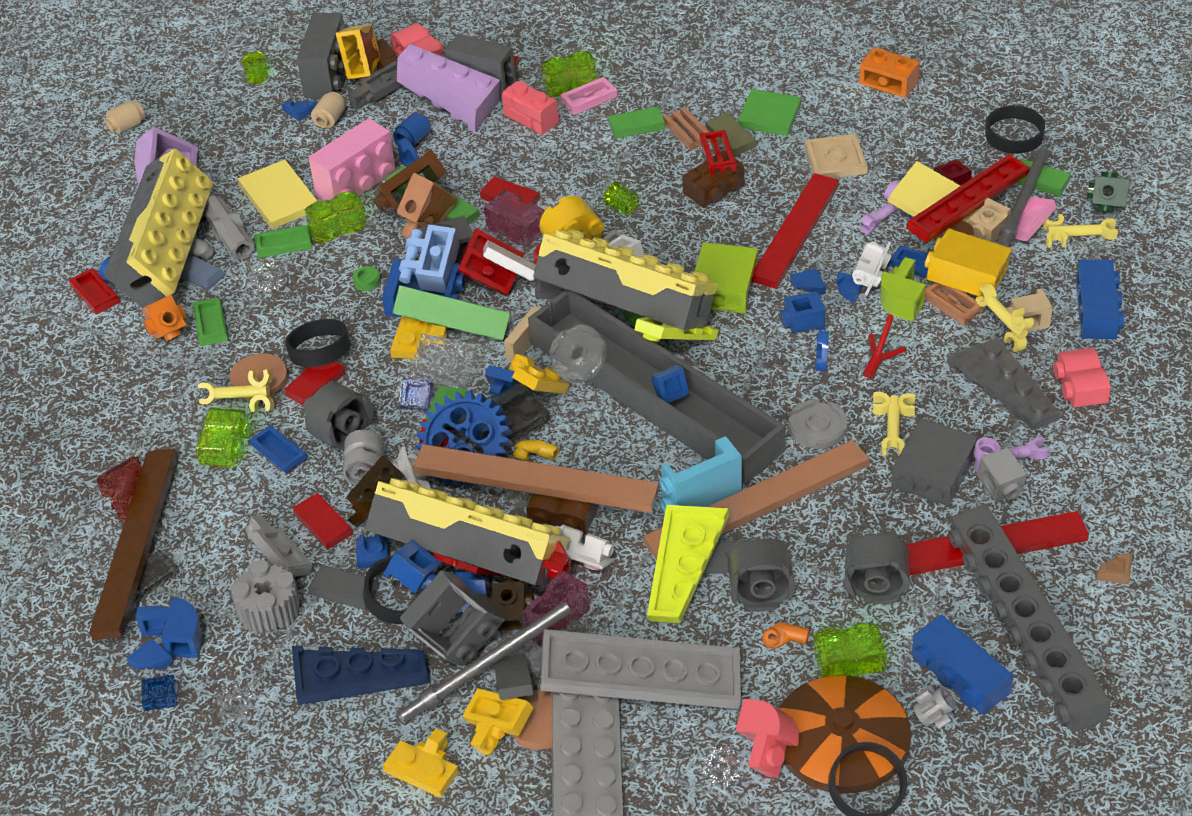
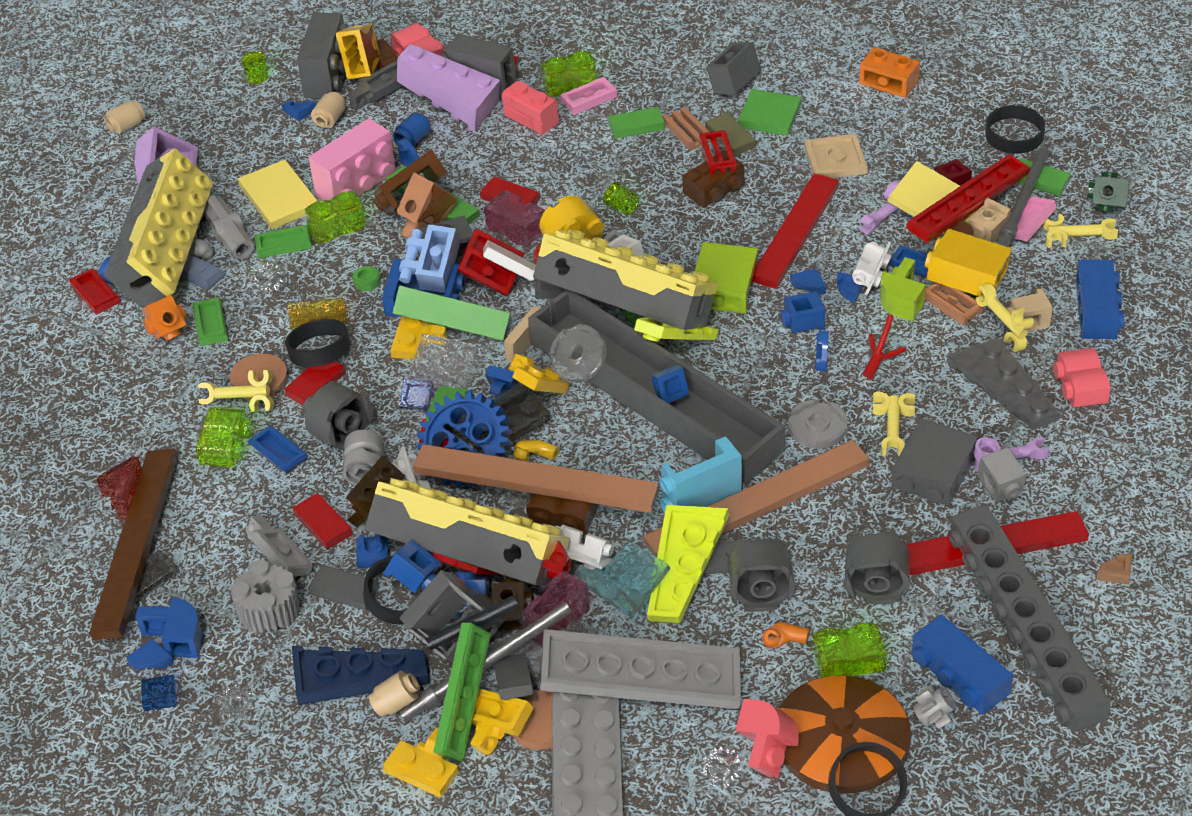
(307, 311): none -> clear yellow hinge
(394, 693): none -> tan brick
(462, 692): none -> bright green tile
(477, 619): none -> black bar
(626, 579): none -> clear light blue bracket
(733, 68): none -> dark grey brick

